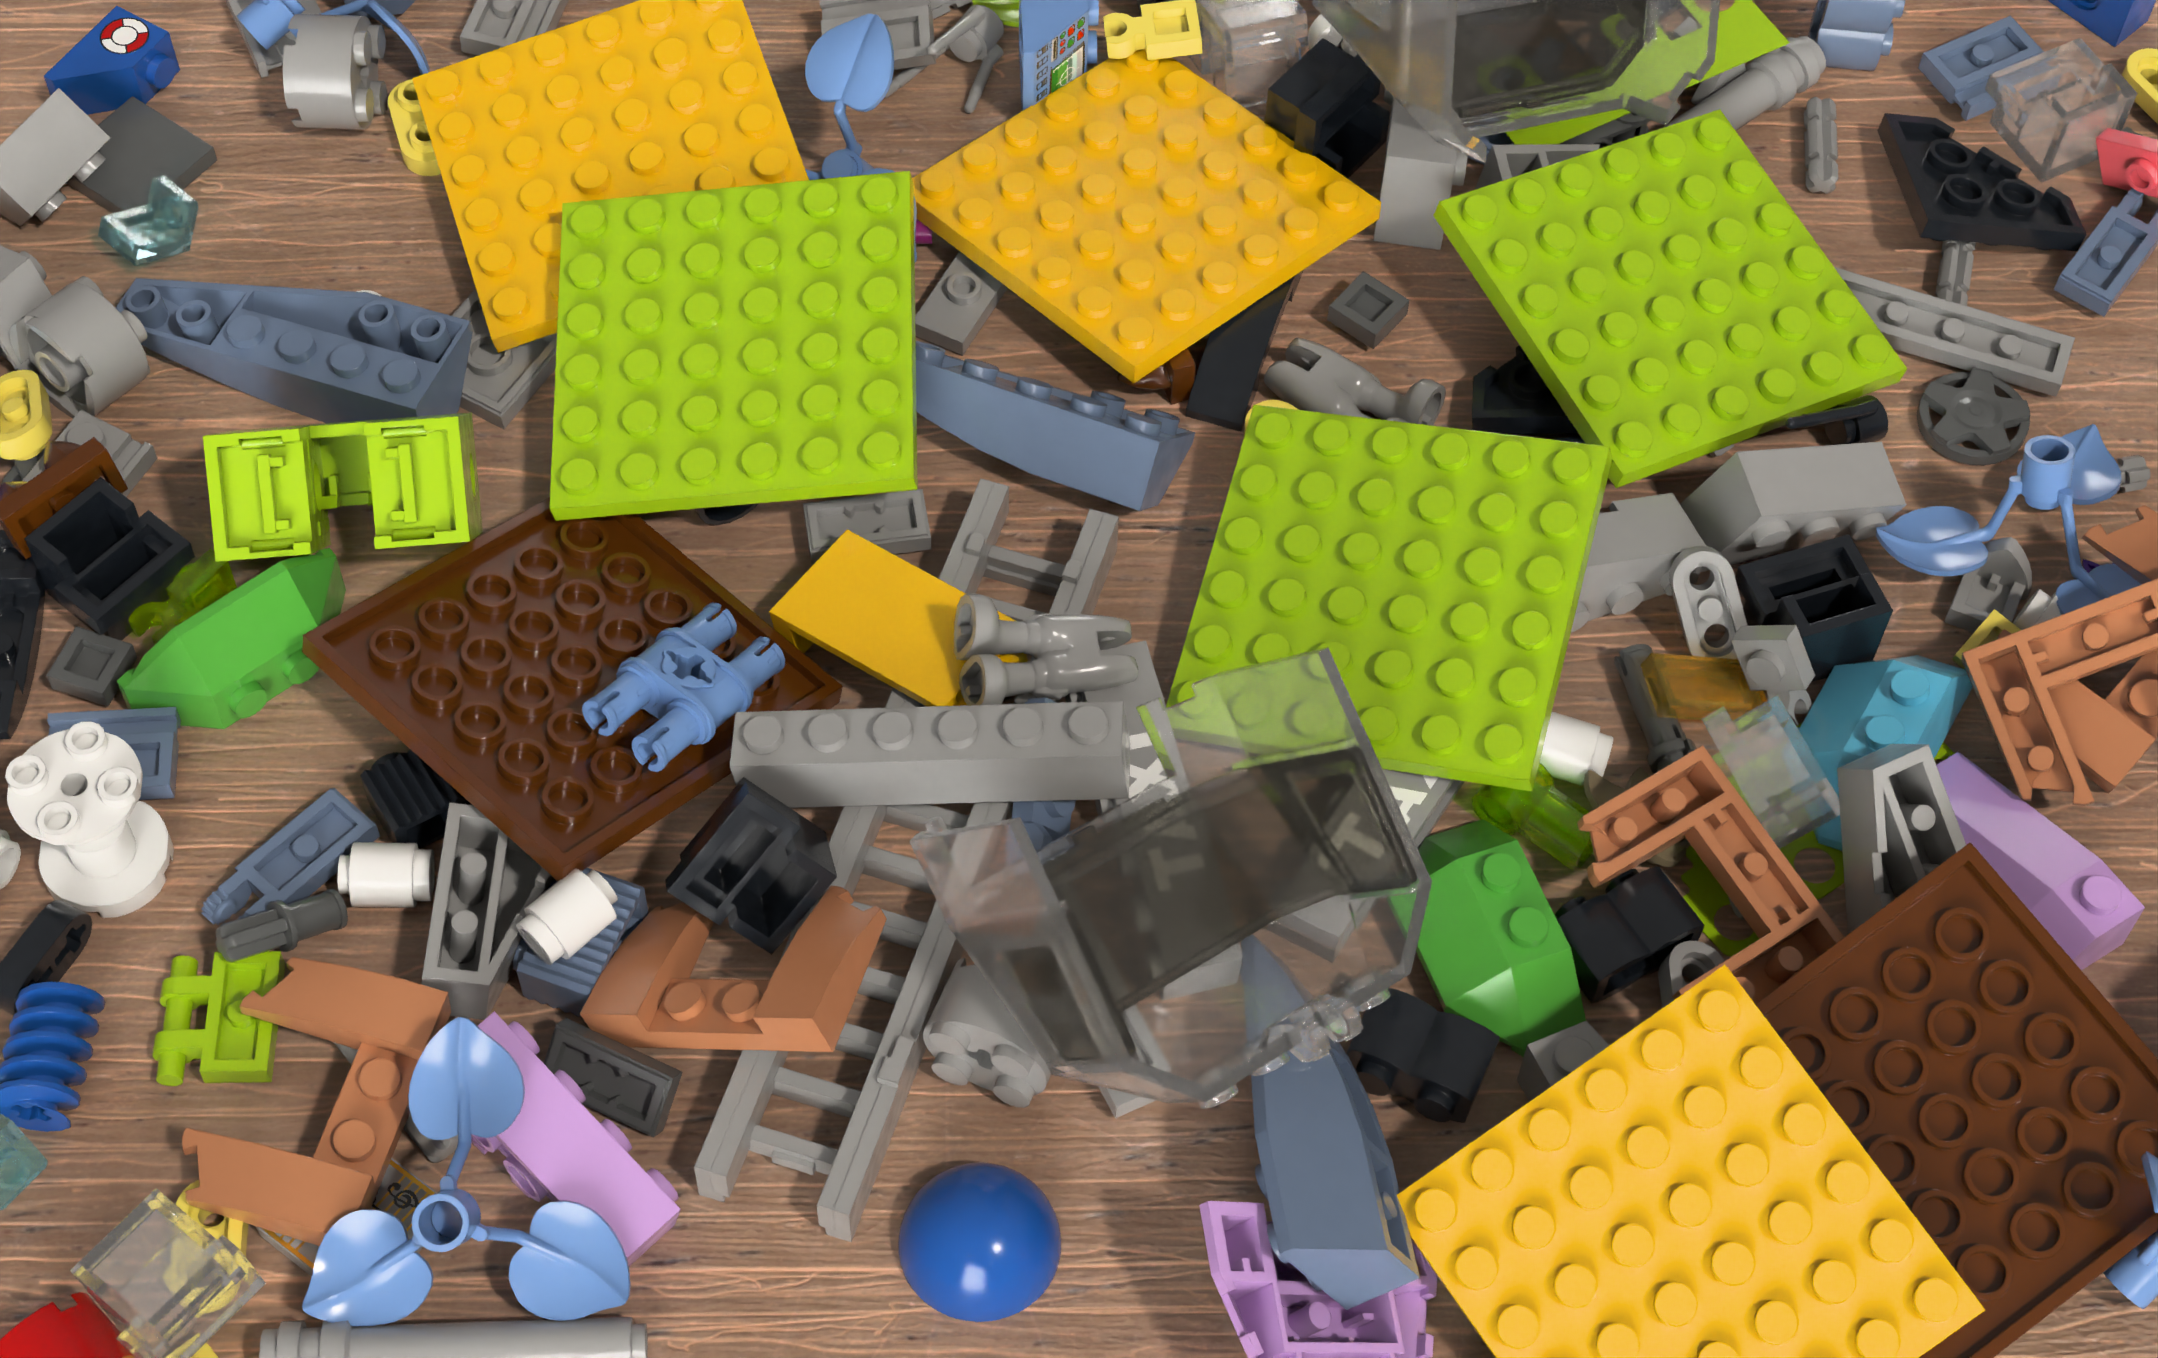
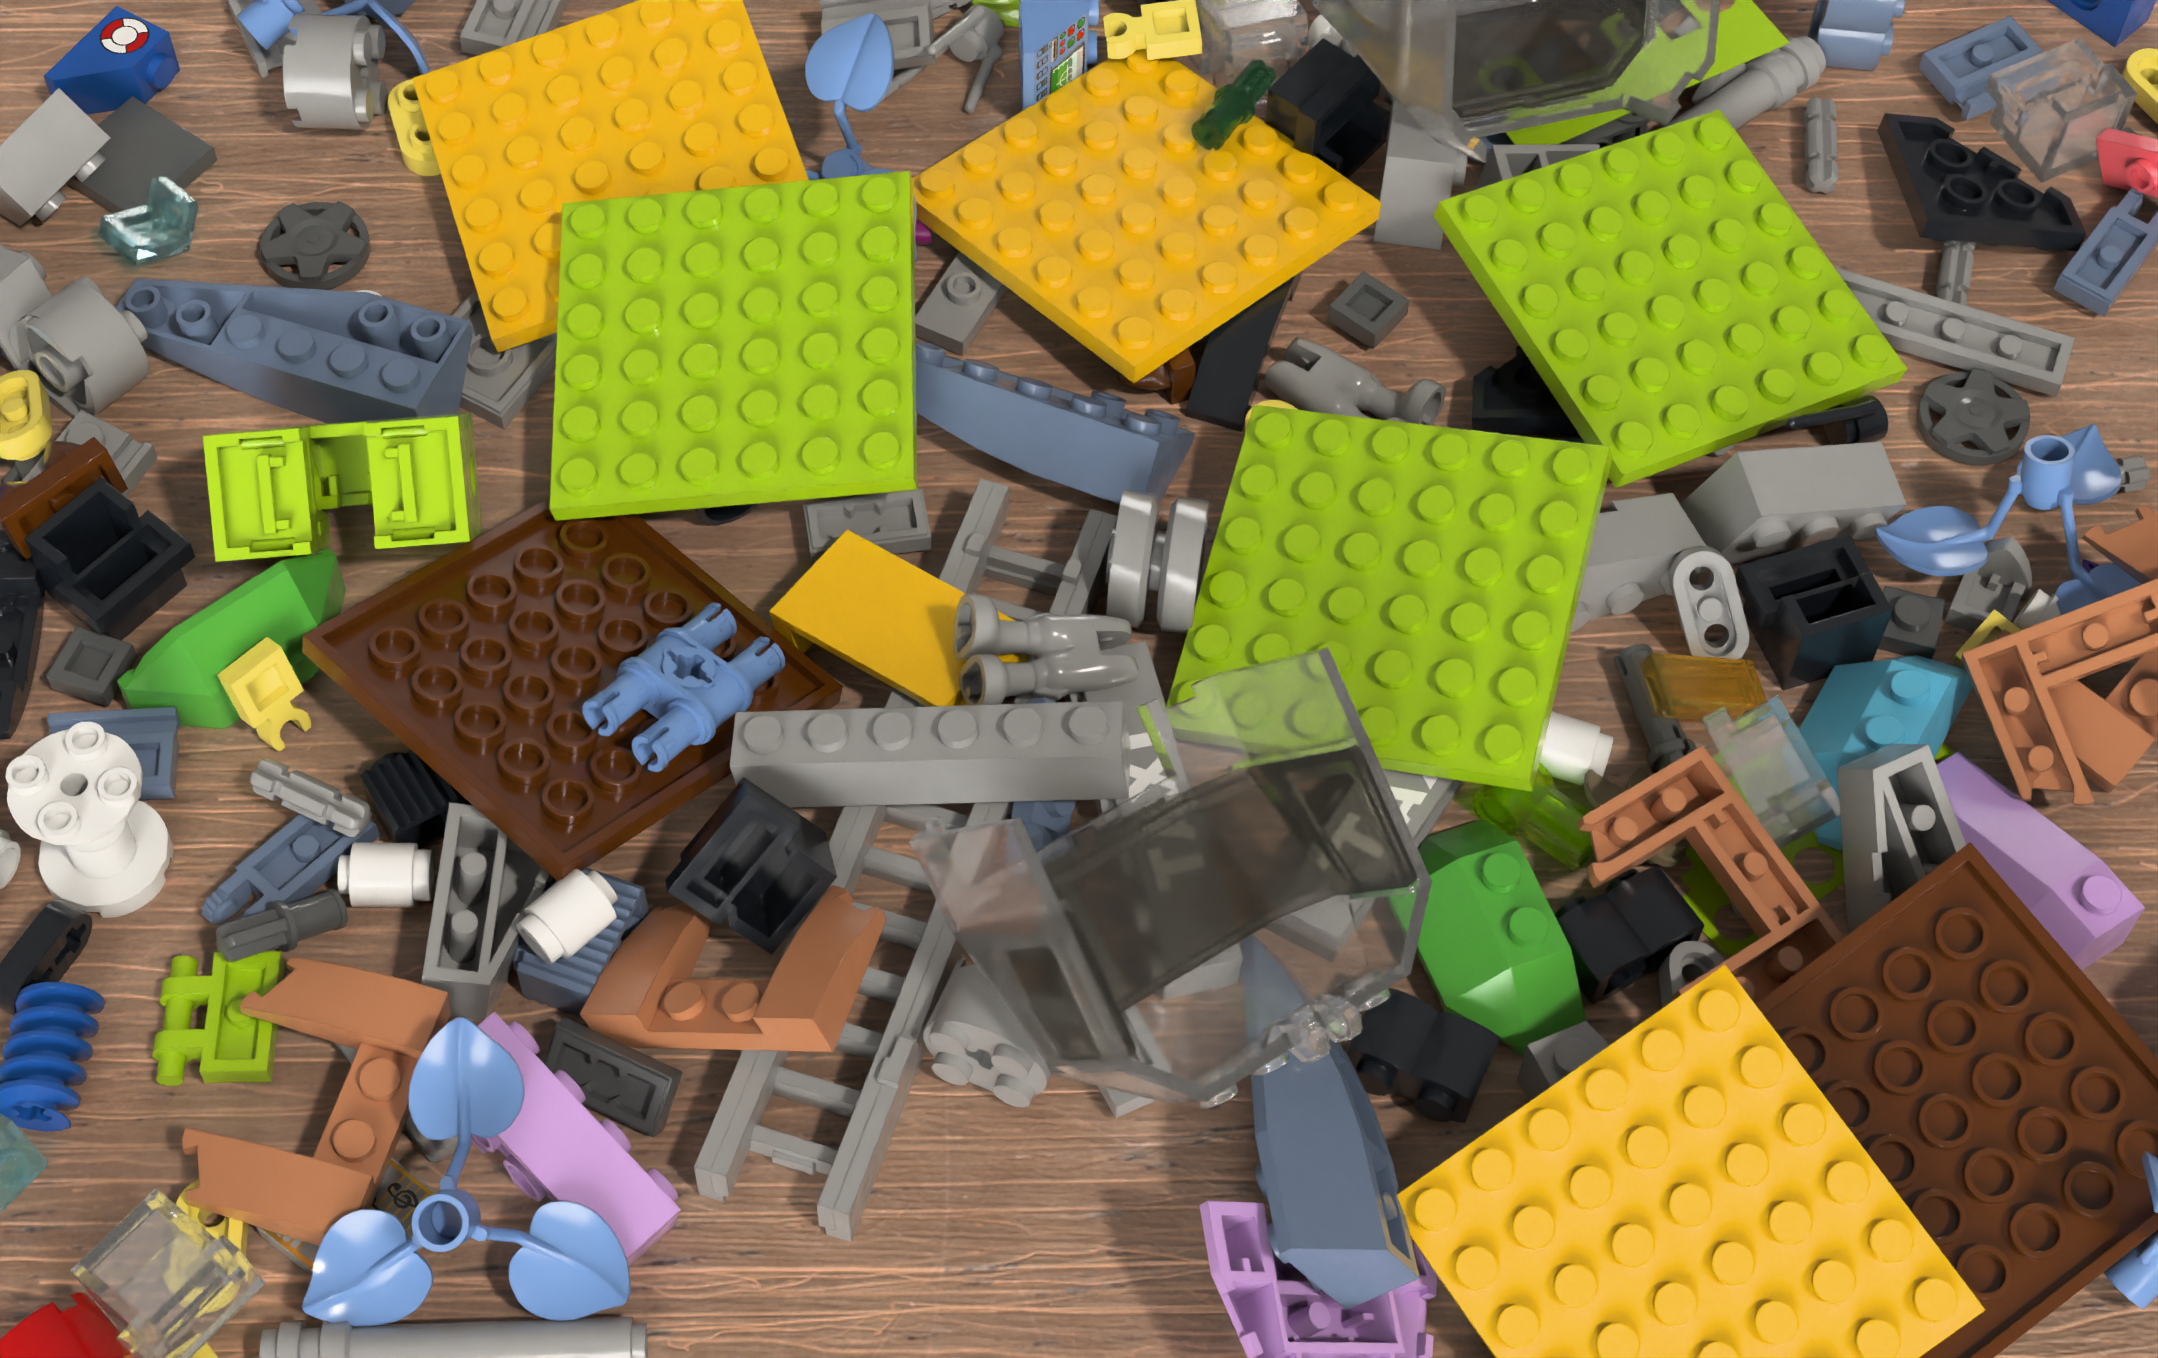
(190, 592): clear neon green plate -> none
(262, 691): none -> light yellow plate
(311, 797): none -> light grey axle
(314, 241): none -> dark grey wheel
(979, 1242): blue piece -> none
(1154, 561): none -> light grey wheel
(1233, 105): none -> clear green axle
(1776, 662): light grey plate -> none
(1913, 623): none -> dark grey plate

